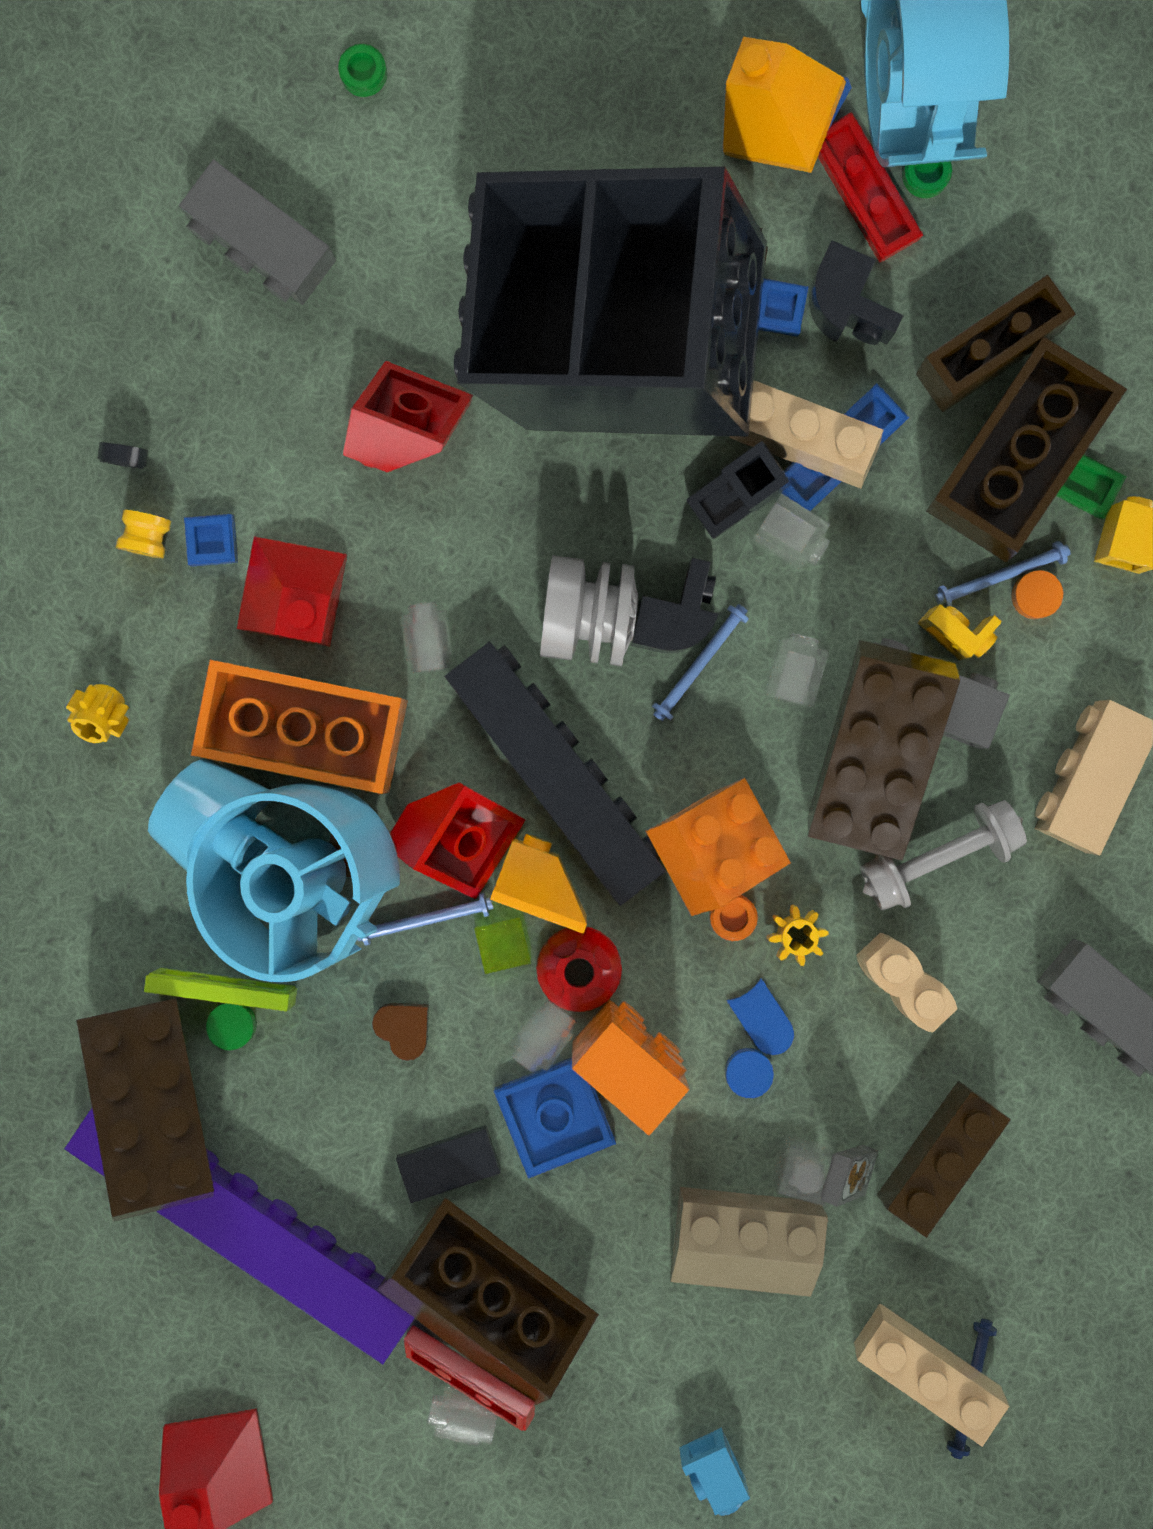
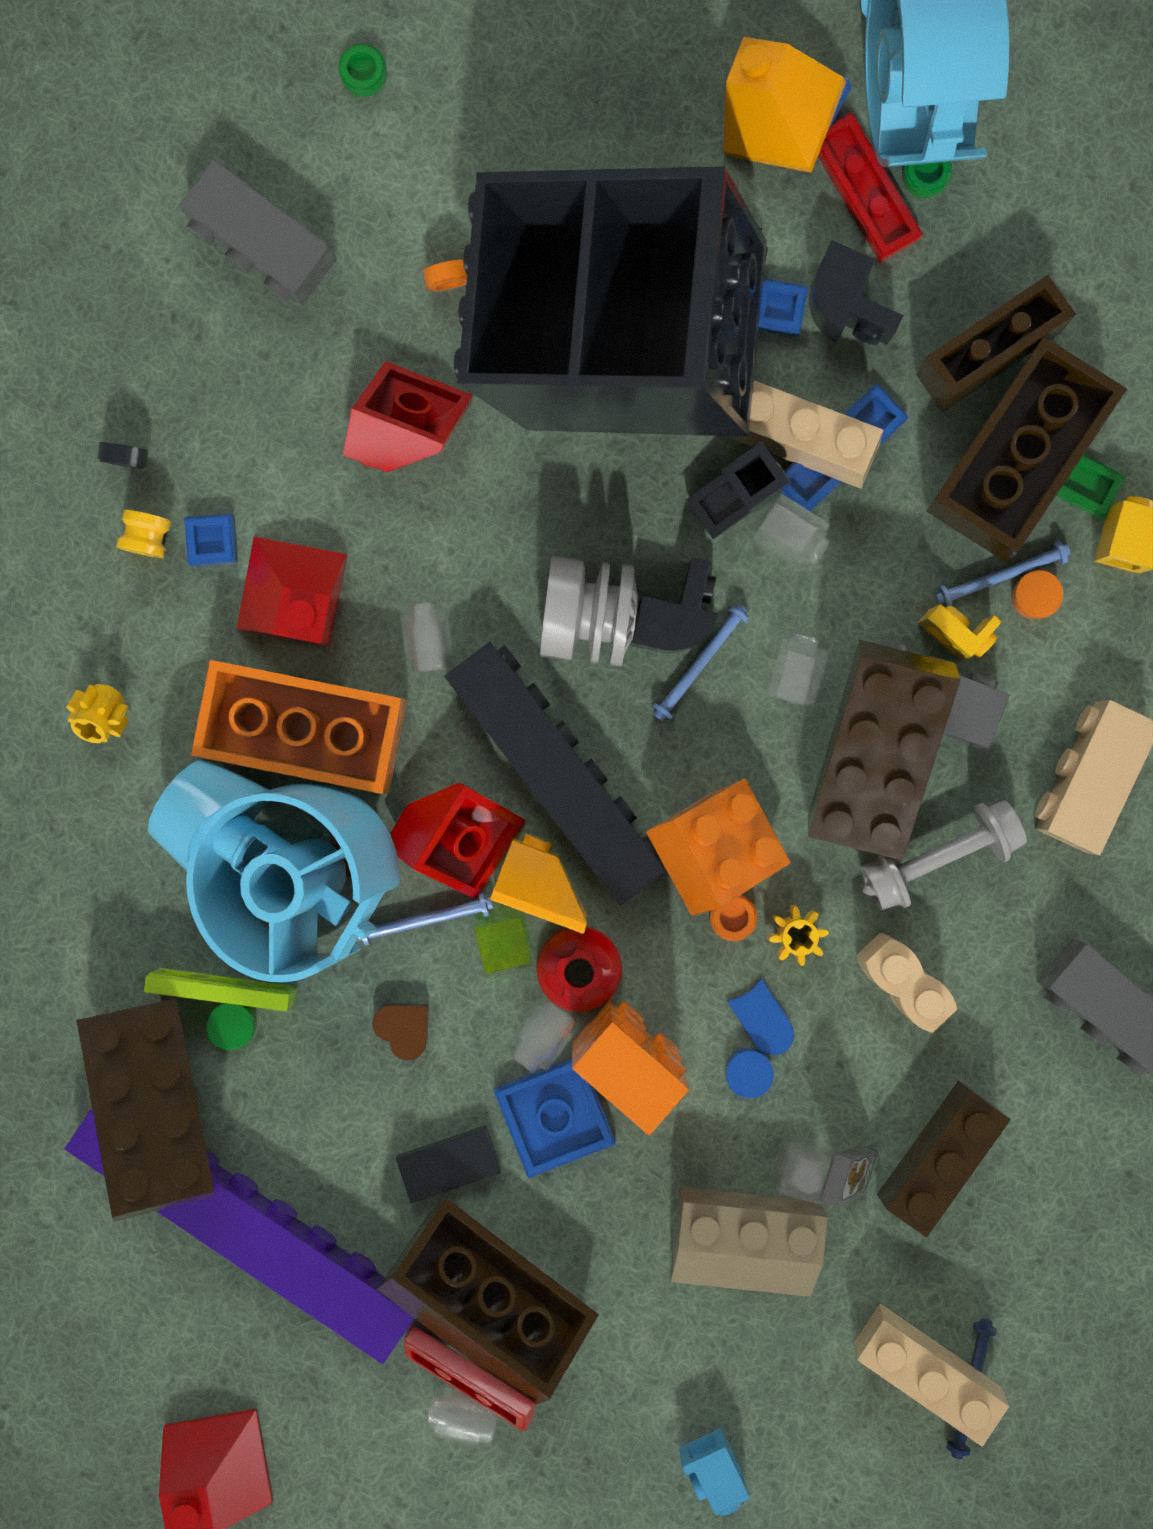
(445, 275): none -> orange tile

